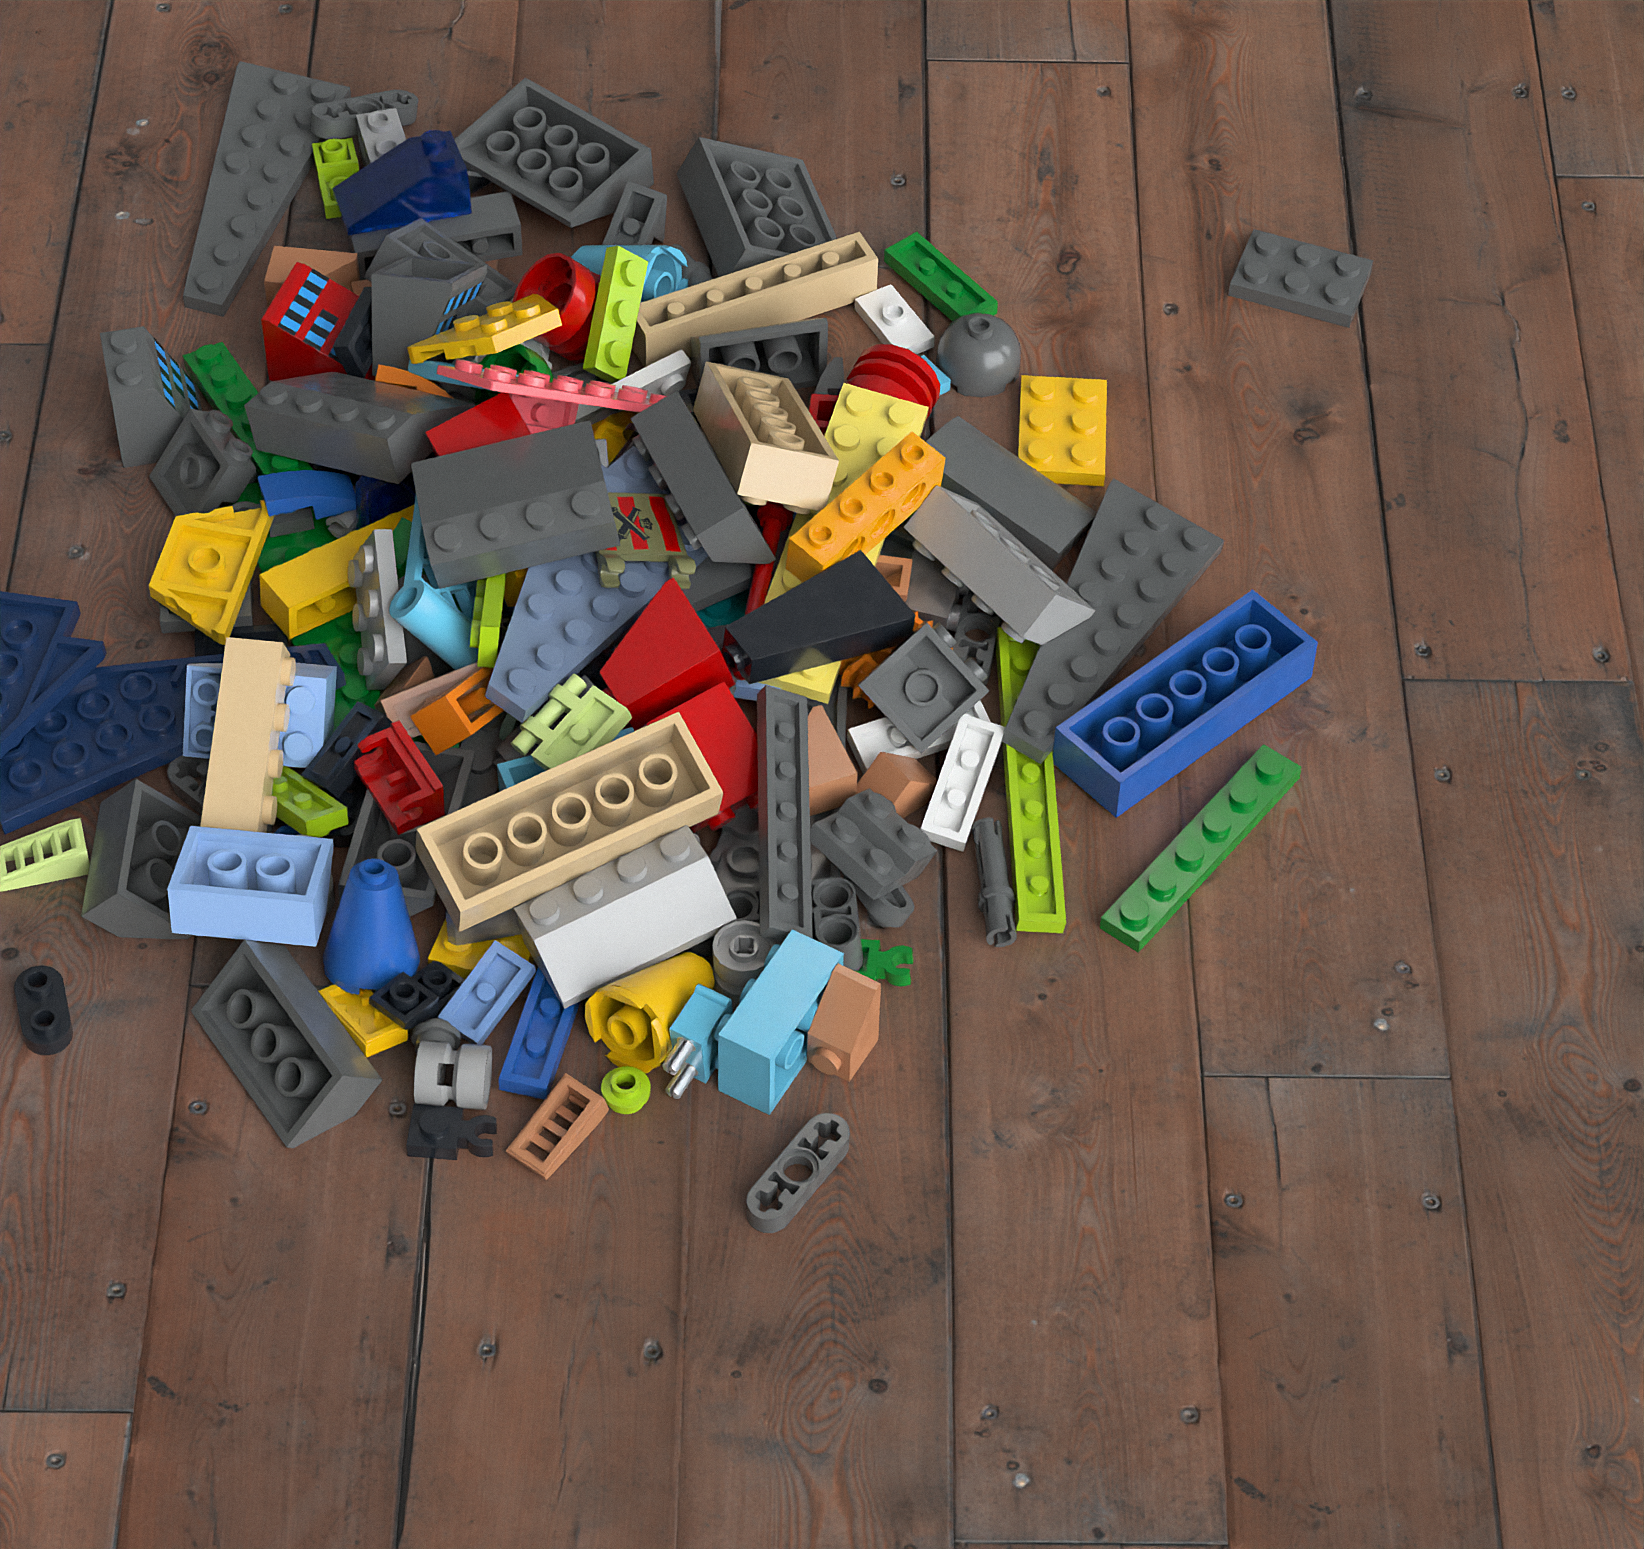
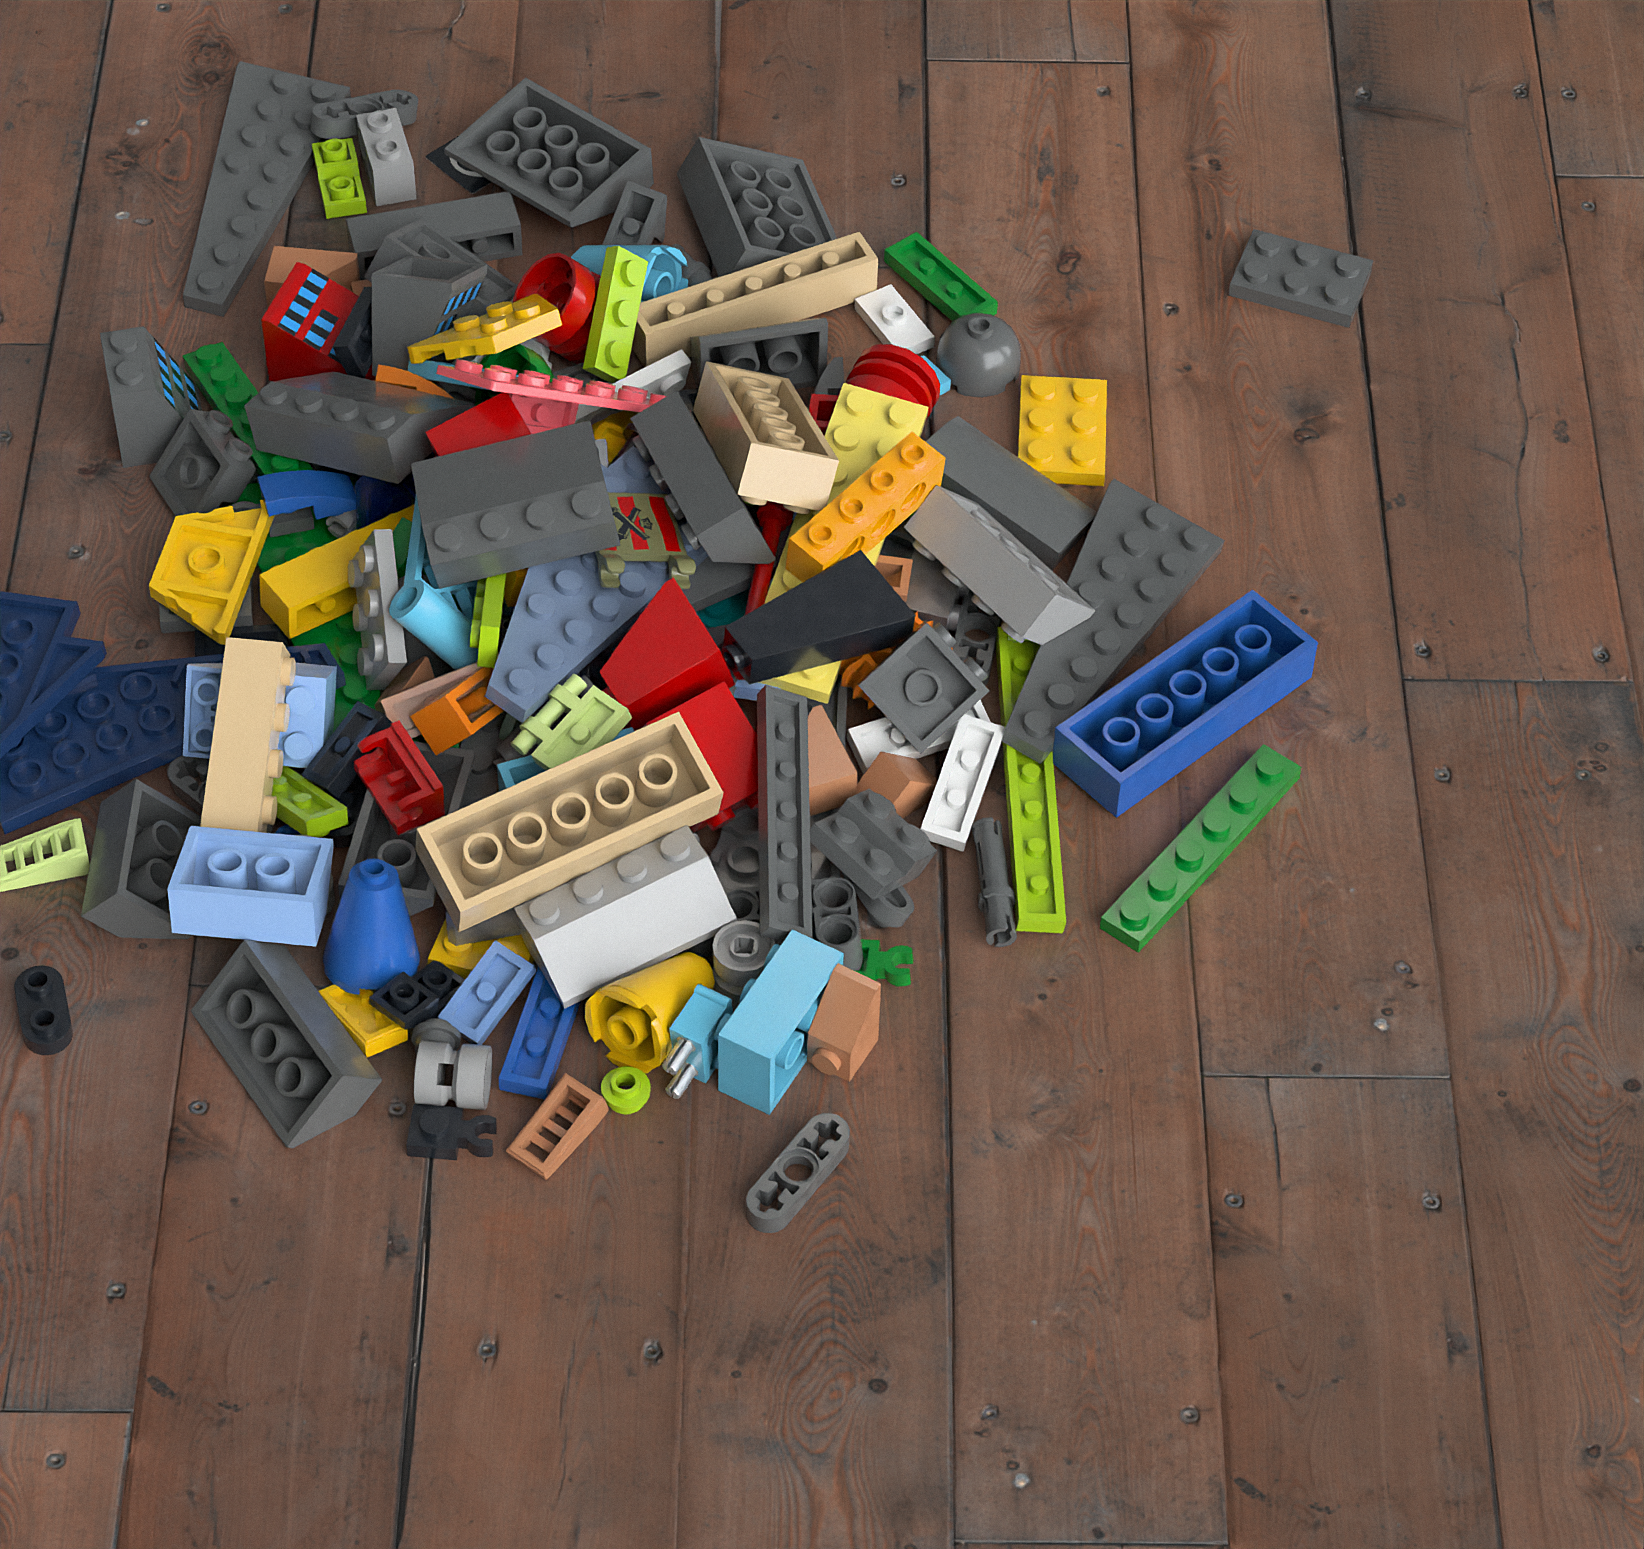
(410, 182): clear blue slope -> none

